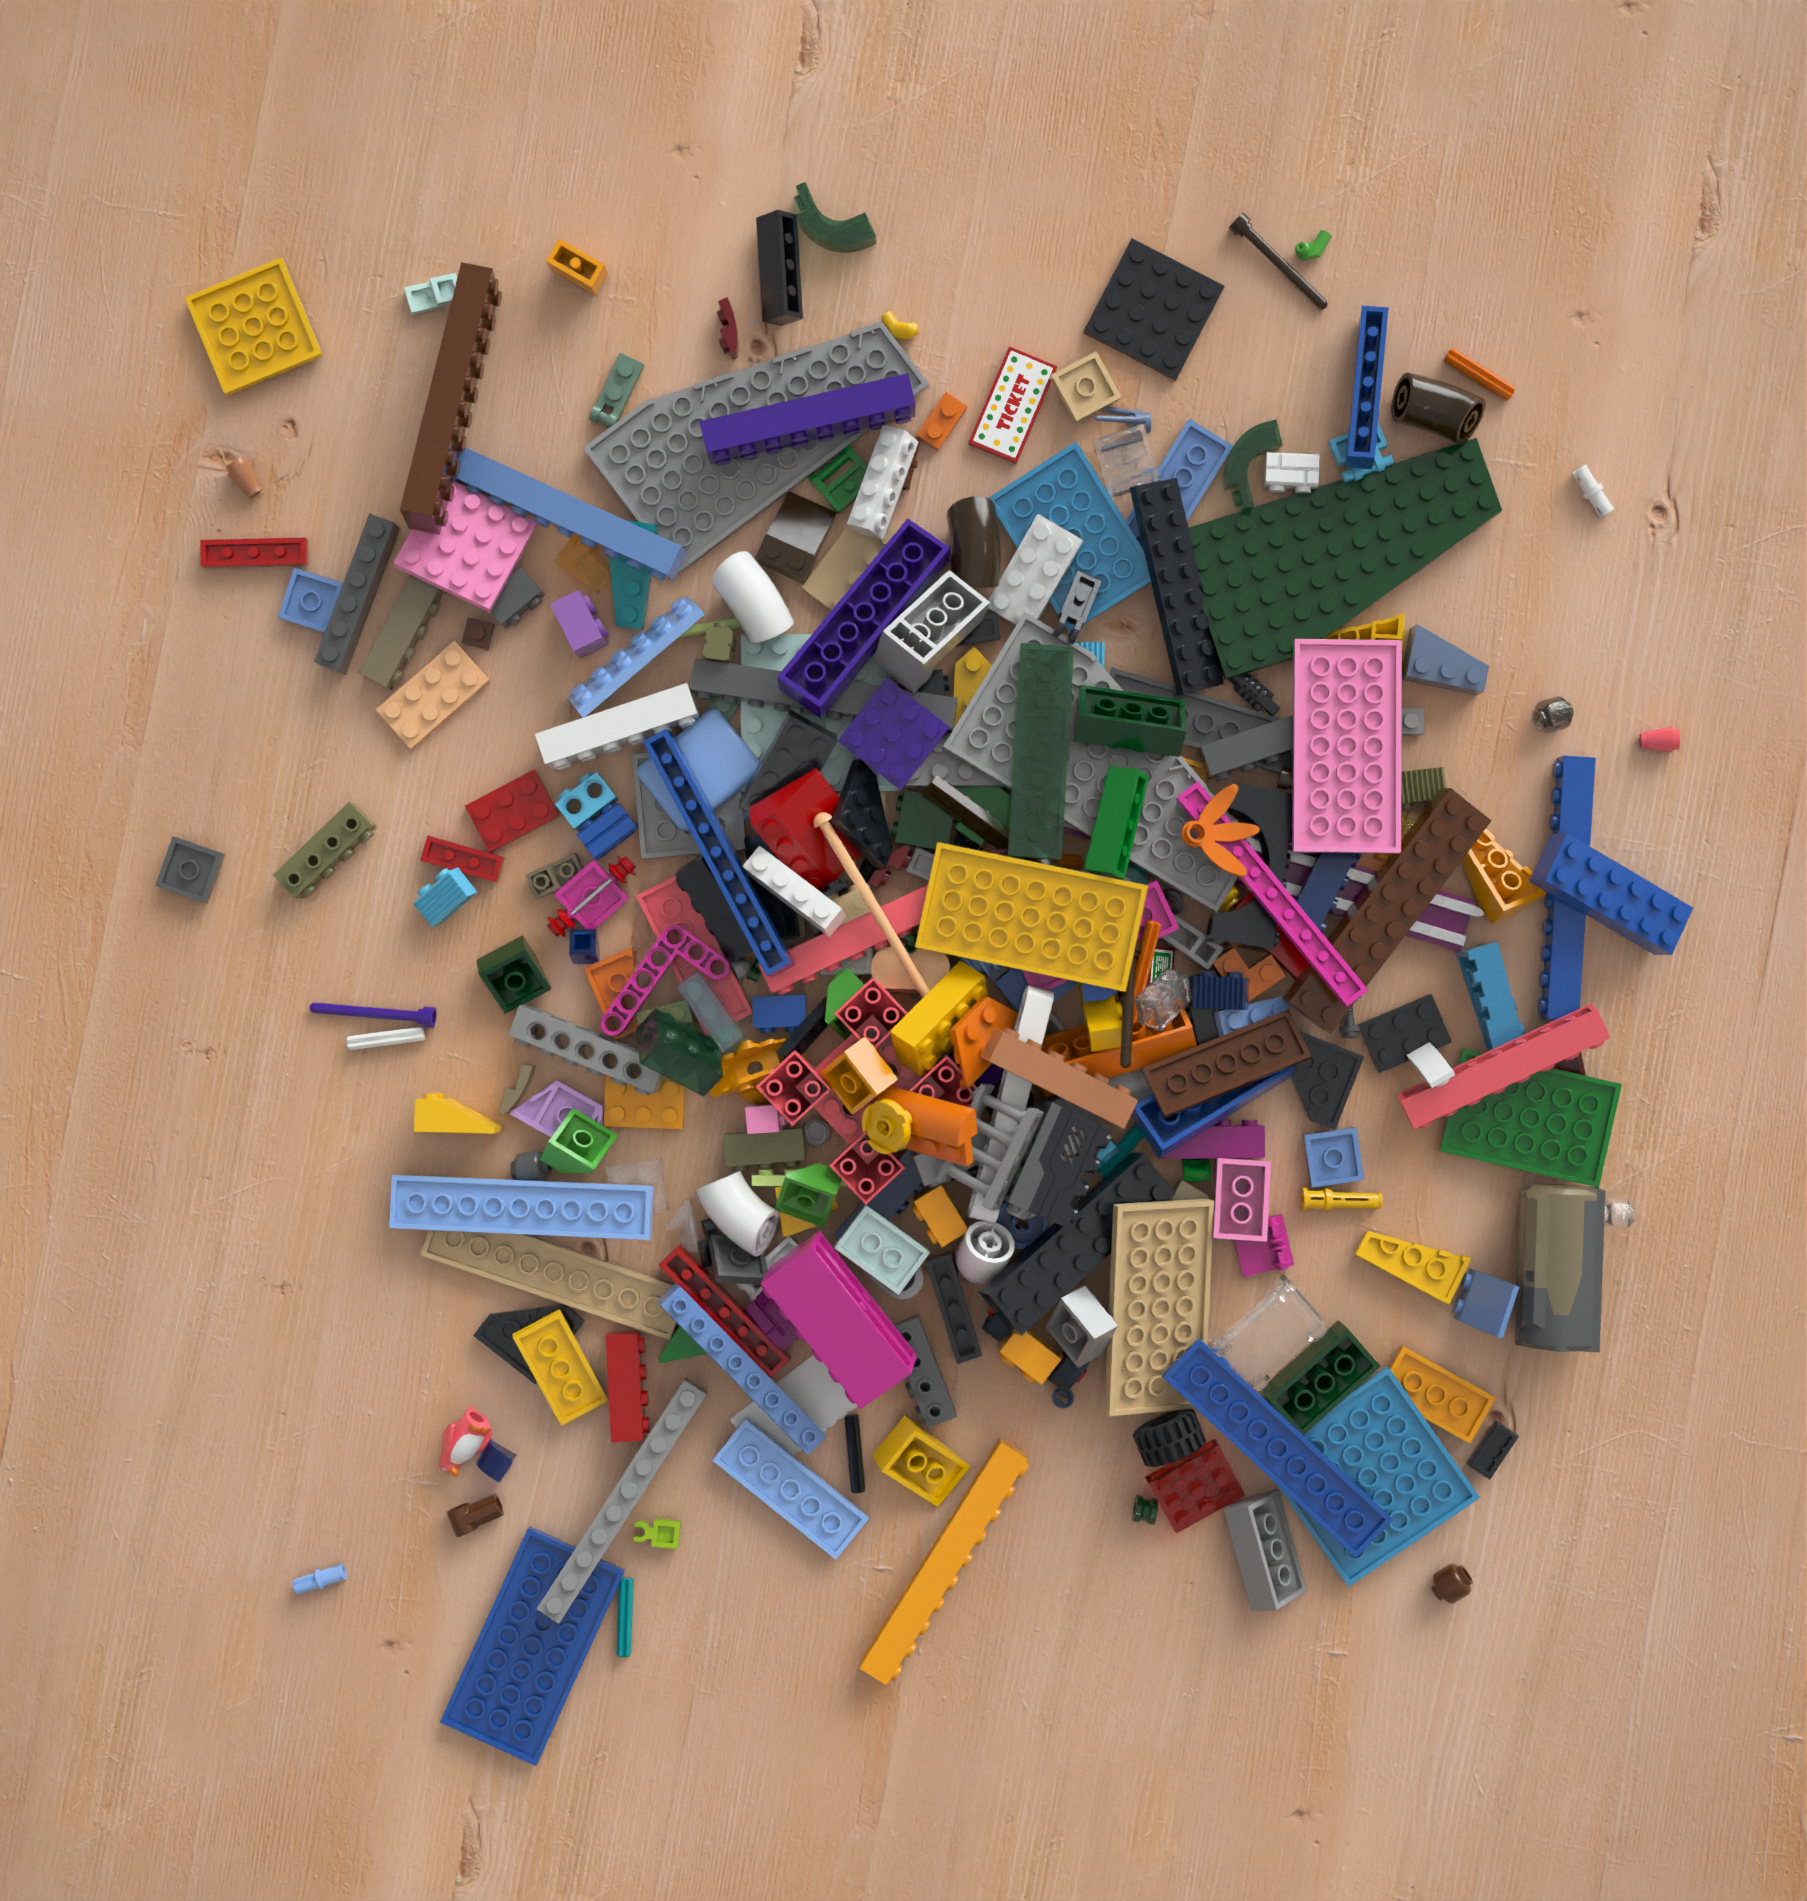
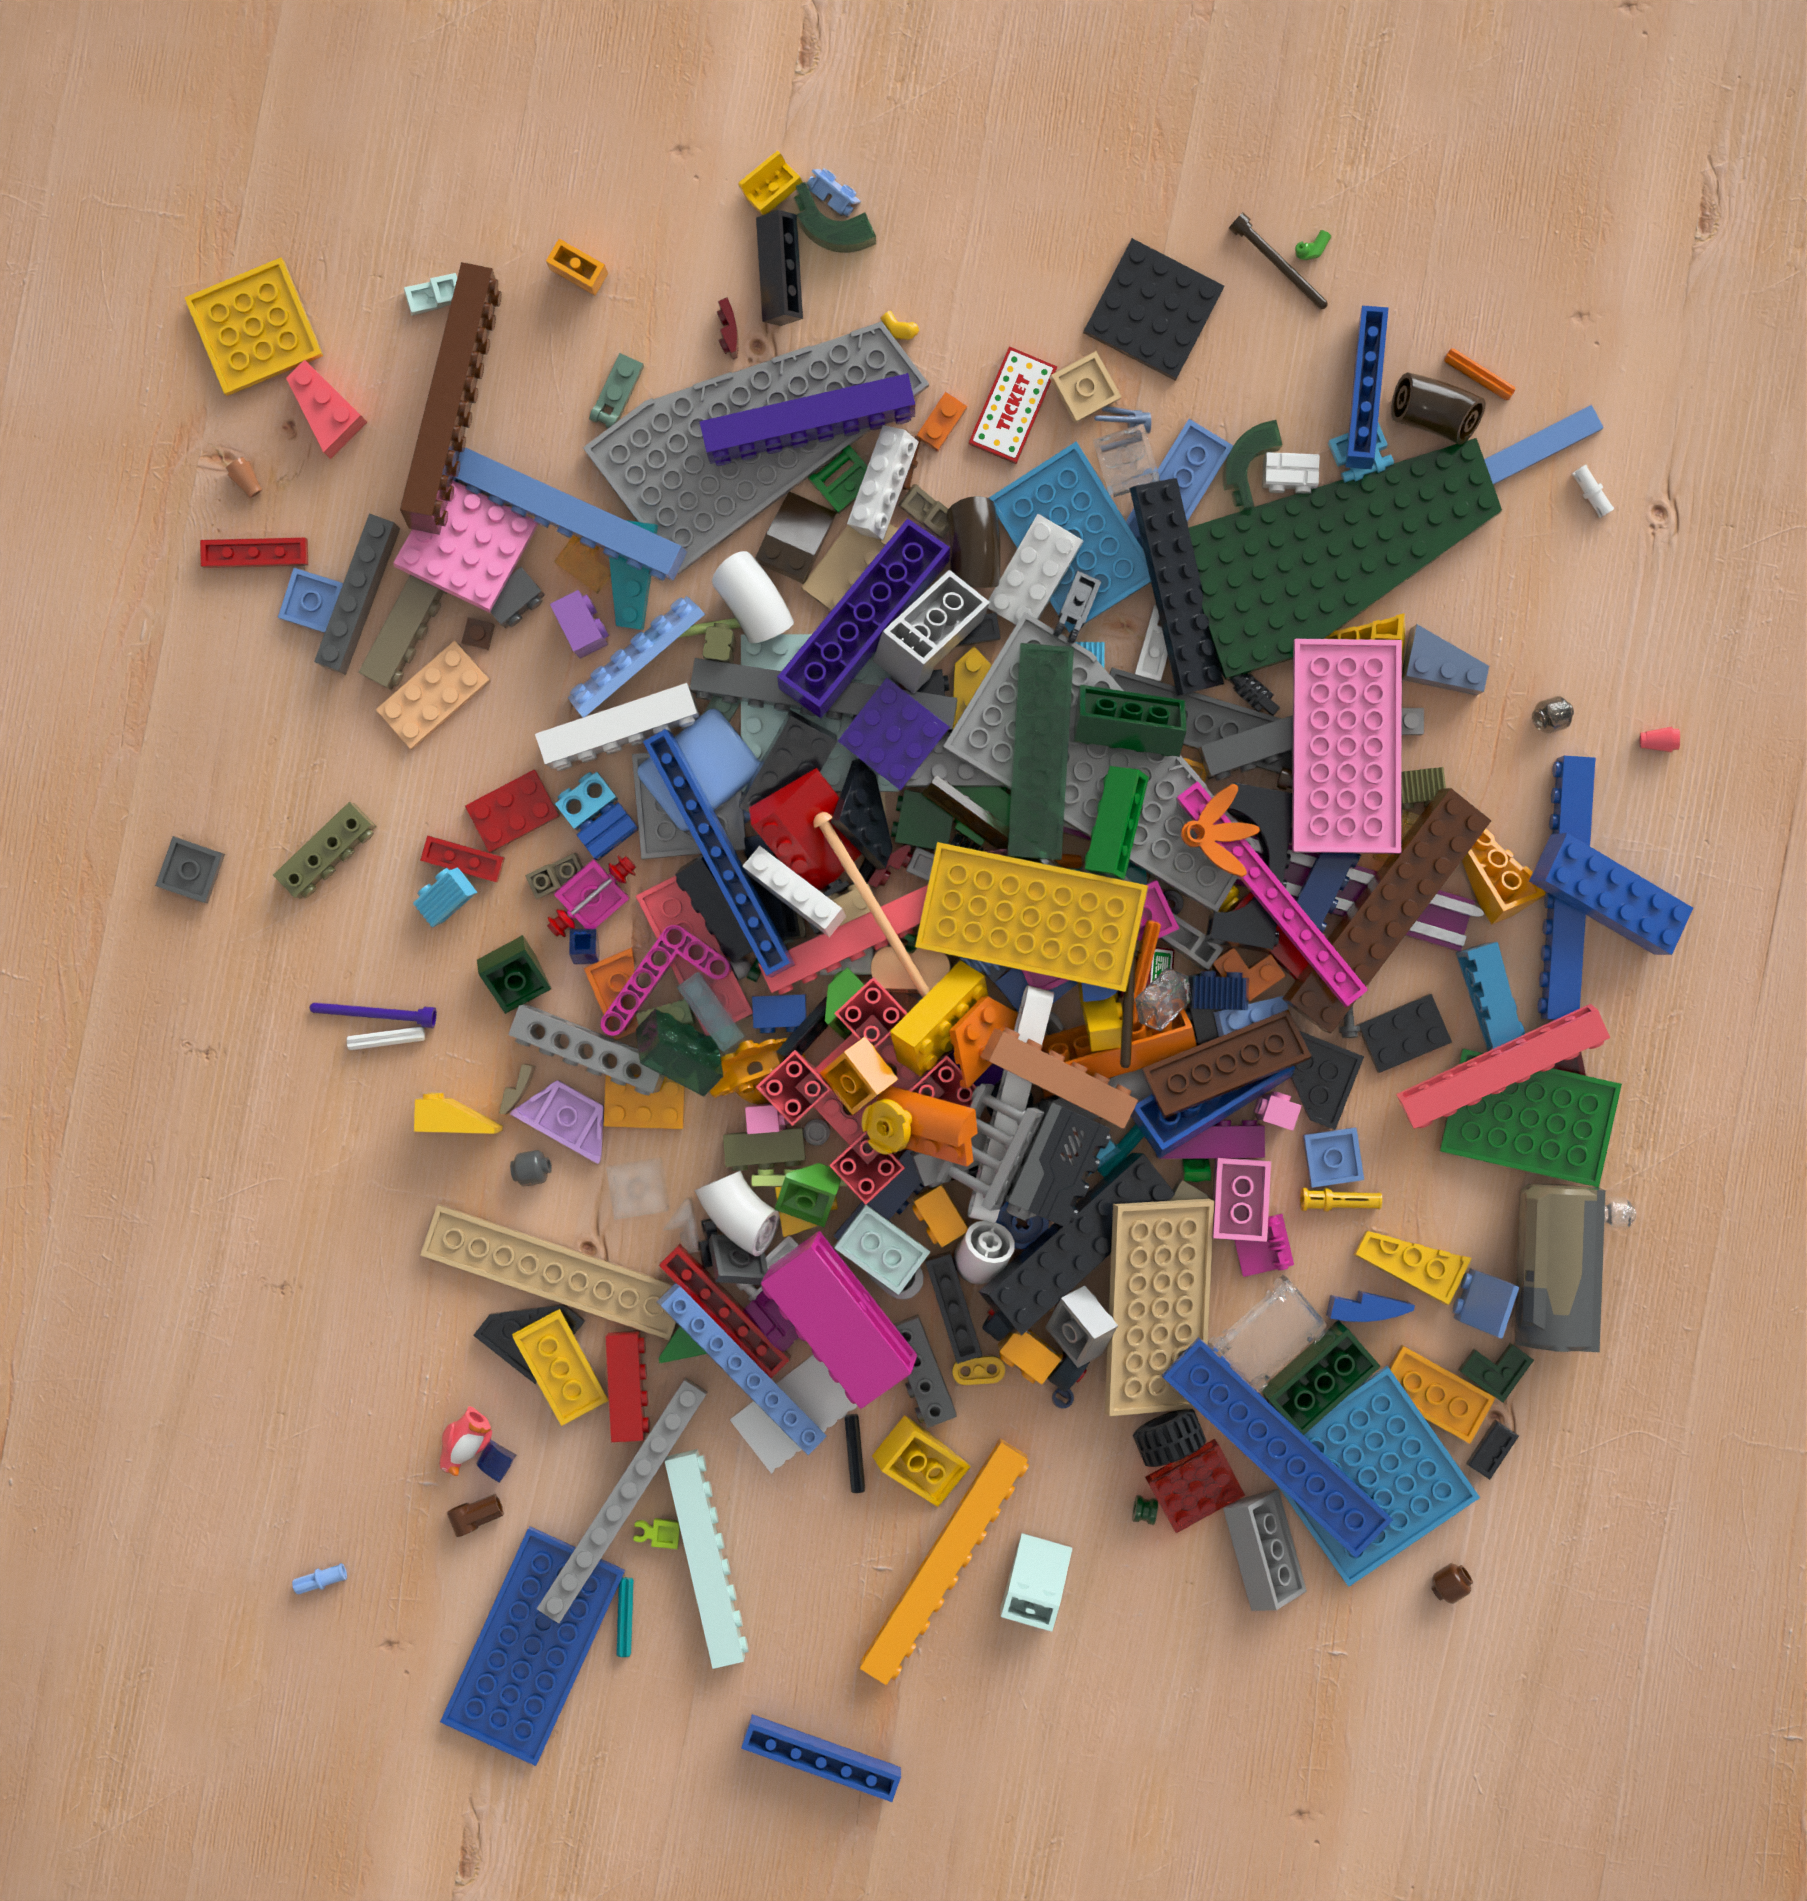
(325, 409): none -> coral wedge
(521, 1207): light blue plate -> none
(577, 1144): bright green slope -> none
(705, 1558): none -> light aqua brick
(769, 183): none -> yellow bracket
(790, 1488): light blue plate -> none
(821, 1758): none -> blue brick
(842, 196): none -> light blue hinge
(926, 510): none -> dark tan slope
(978, 1371): none -> yellow plate
(1036, 1582): none -> light aqua slope
(1153, 652): none -> white plate
(1277, 1110): none -> bright pink brick
(1366, 1308): none -> blue slope
(1431, 1065): white slope -> none
(1500, 1377): none -> dark green plate
(1543, 444): none -> medium blue tile

